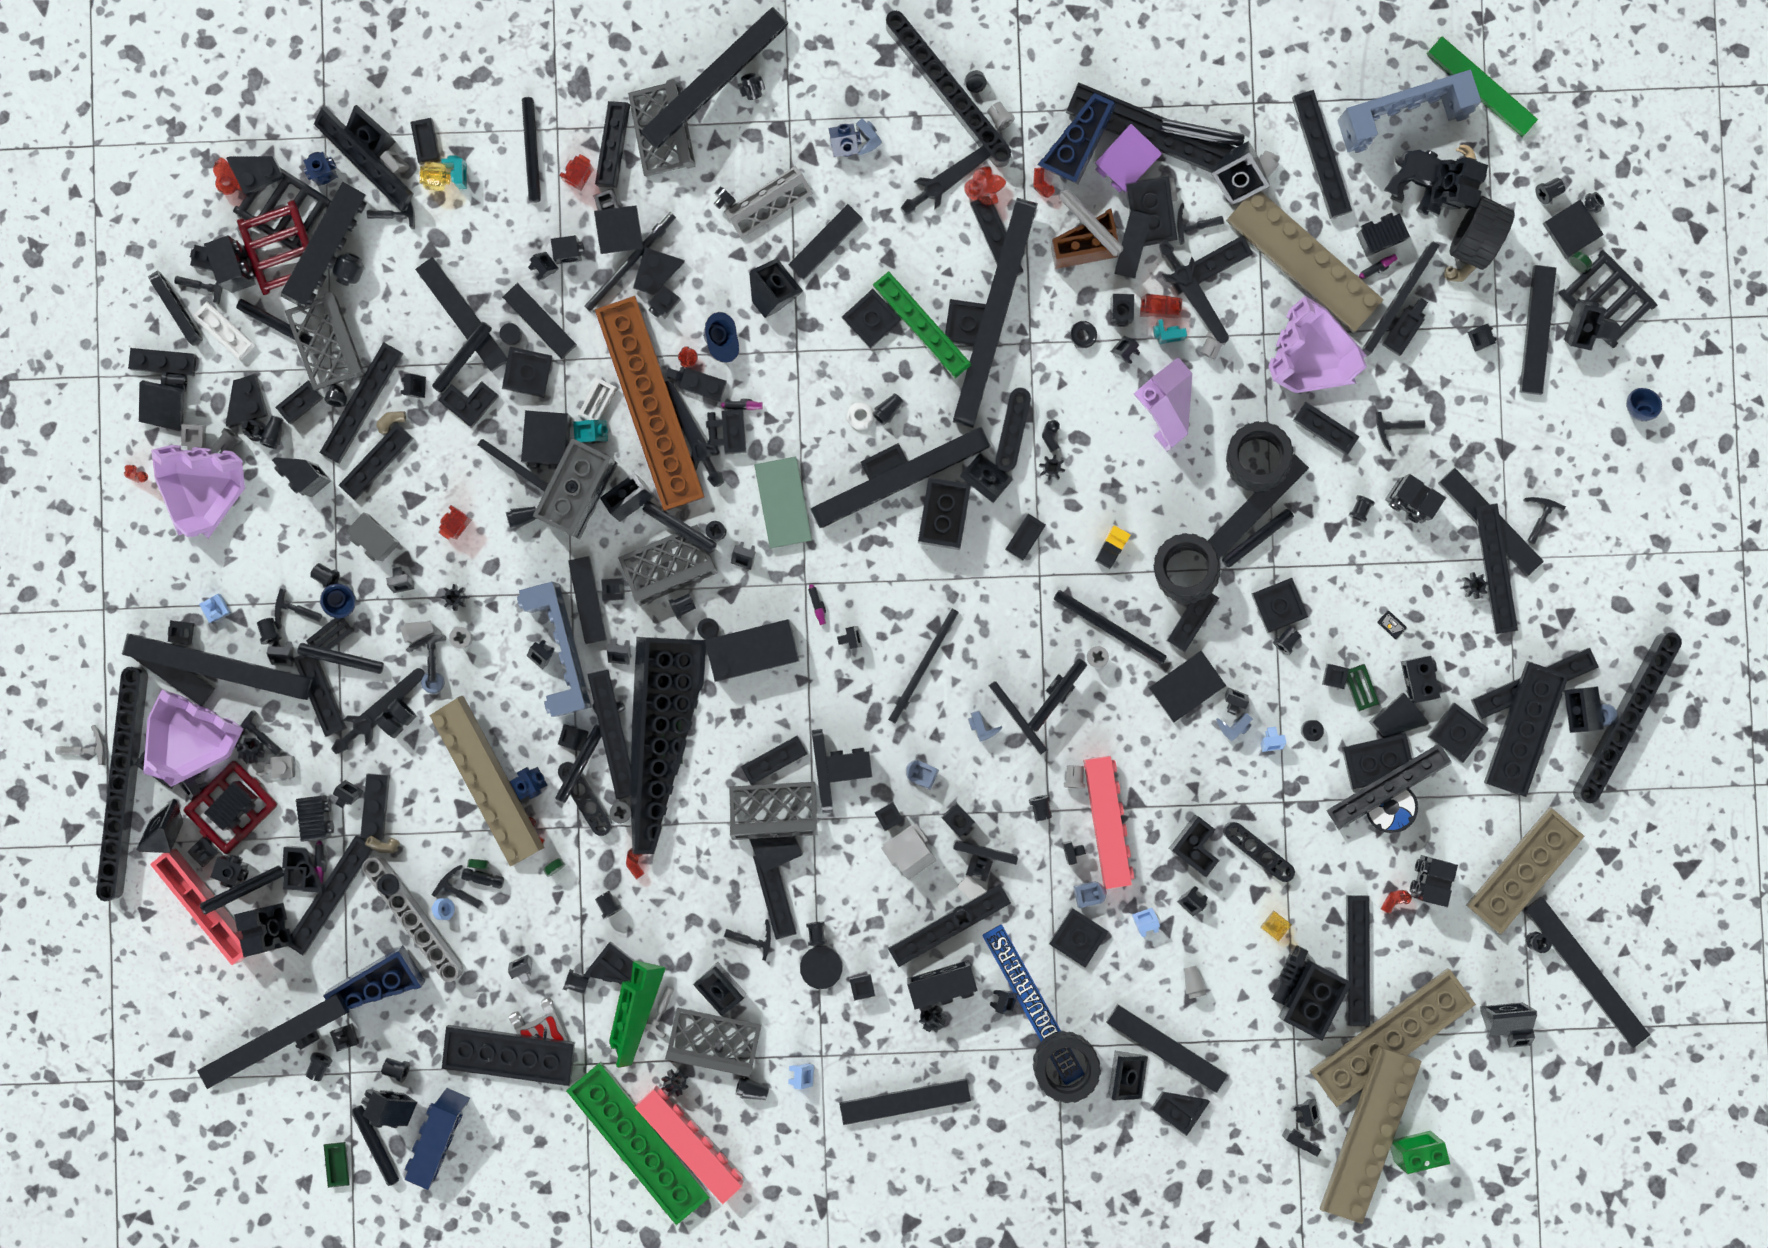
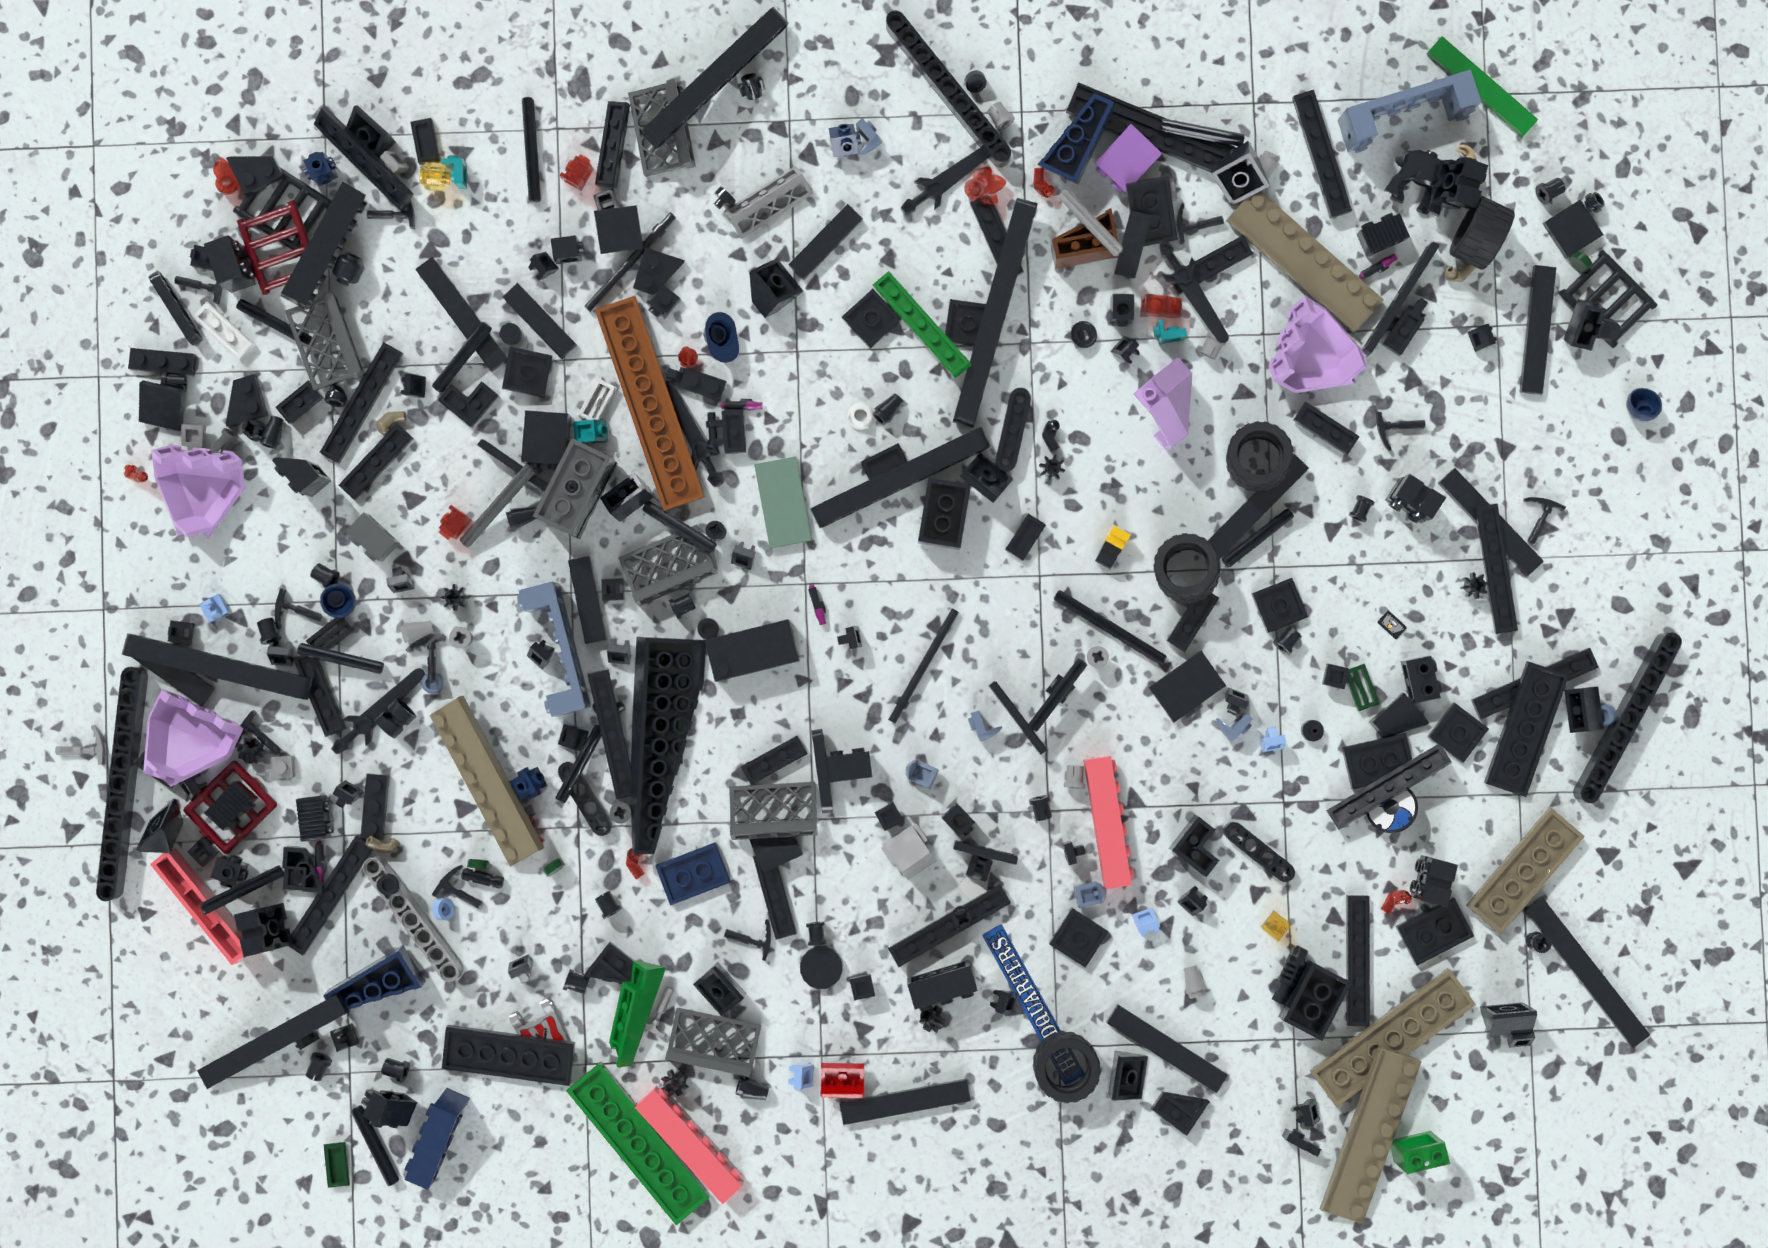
(497, 505): none -> dark grey axle
(693, 873): none -> dark blue tile
(842, 1080): none -> red bracket
(1434, 931): none -> black tile

